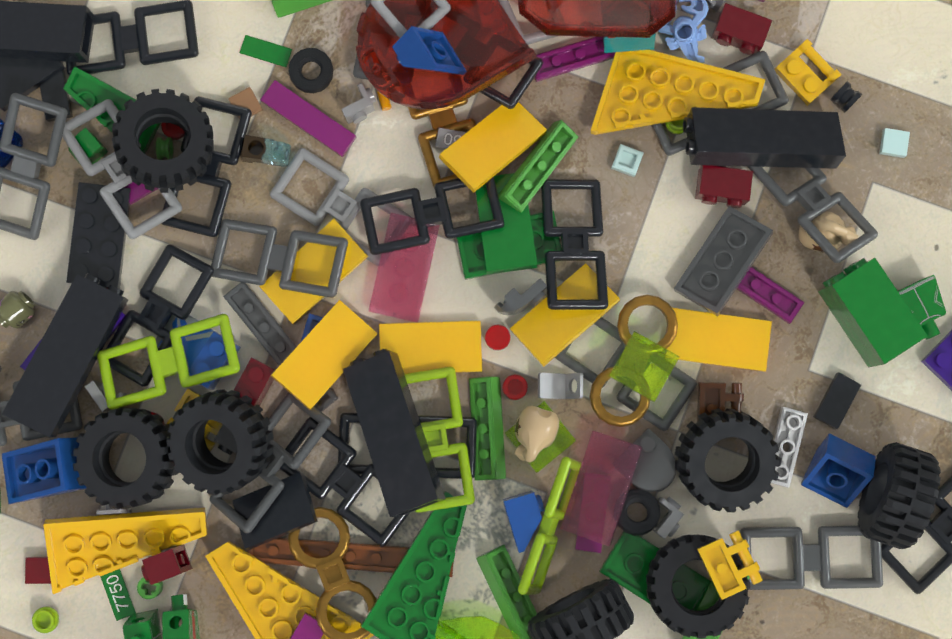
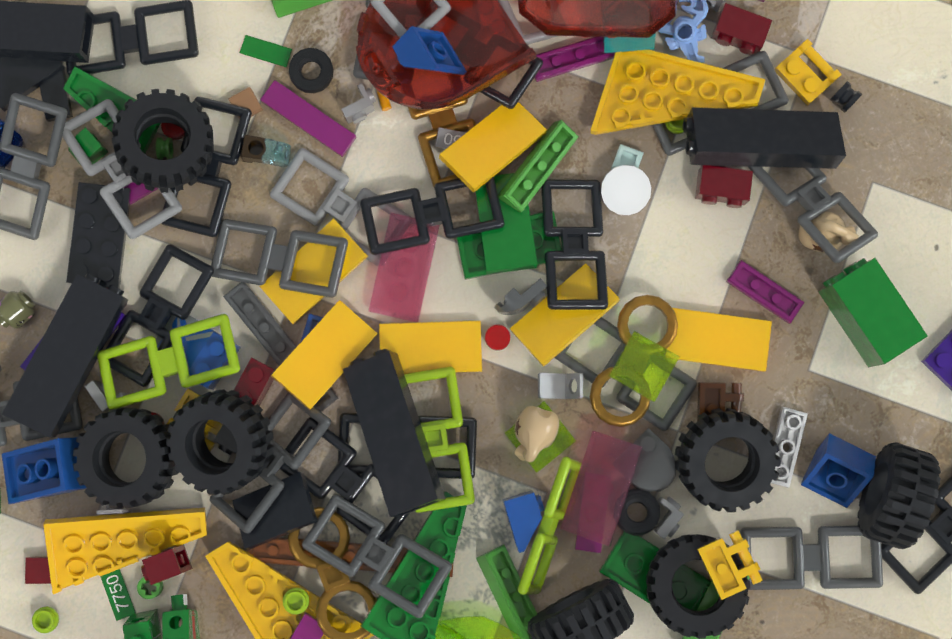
(296, 600): none -> lime plate
(377, 556): none -> dark grey bar
(487, 410): bright green slope -> none
(515, 387): red tile -> none
(625, 190): none -> white tile
(723, 260): dark grey plate -> none
(837, 400): black tile -> none
(894, 143): light aqua tile -> none
(925, 303): green torso -> none

